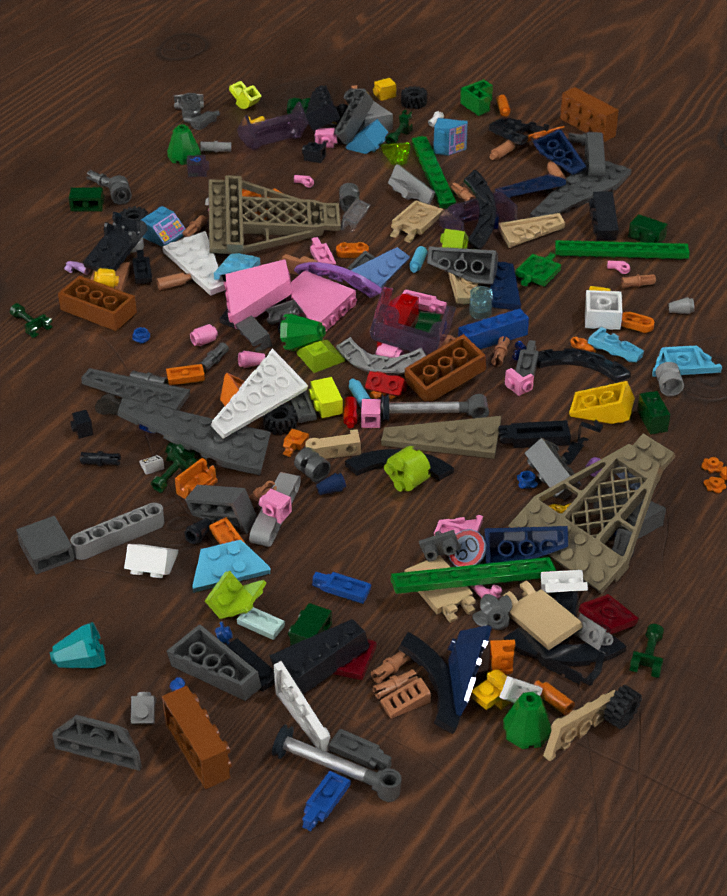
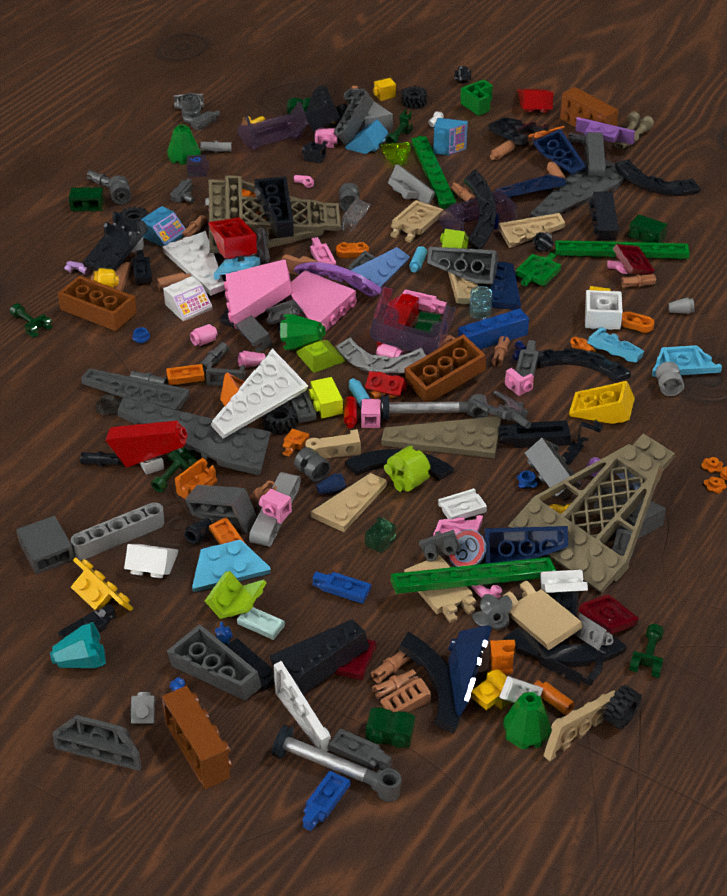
(81, 424): black plate -> none
(94, 589): none -> yellow bracket
(100, 618): none -> black hinge
(145, 441): none -> red slope
(183, 192): none -> dark grey piece
(187, 298): none -> white slope
(216, 376): none -> dark grey hinge
(233, 238): none -> red slope
(245, 96): neon yellow brick -> none
(262, 242): none -> dark grey hinge
(275, 201): none -> black wedge
(310, 623): dark green brick -> none
(350, 503): none -> tan wing
(380, 535): none -> clear green brick
(390, 727): none -> dark green brick
(462, 74): none -> black gear
(462, 505): none -> white plate
(503, 105): orange cylinder -> none
(511, 410): none -> dark grey bar
(535, 99): none -> red slope
(543, 242): none -> black gear
(610, 132): none -> medium lavender bracket
(633, 259): none -> dark red plate
(634, 122): none -> dark tan piece
(653, 412): dark green brick -> none
(654, 184): none -> black tile

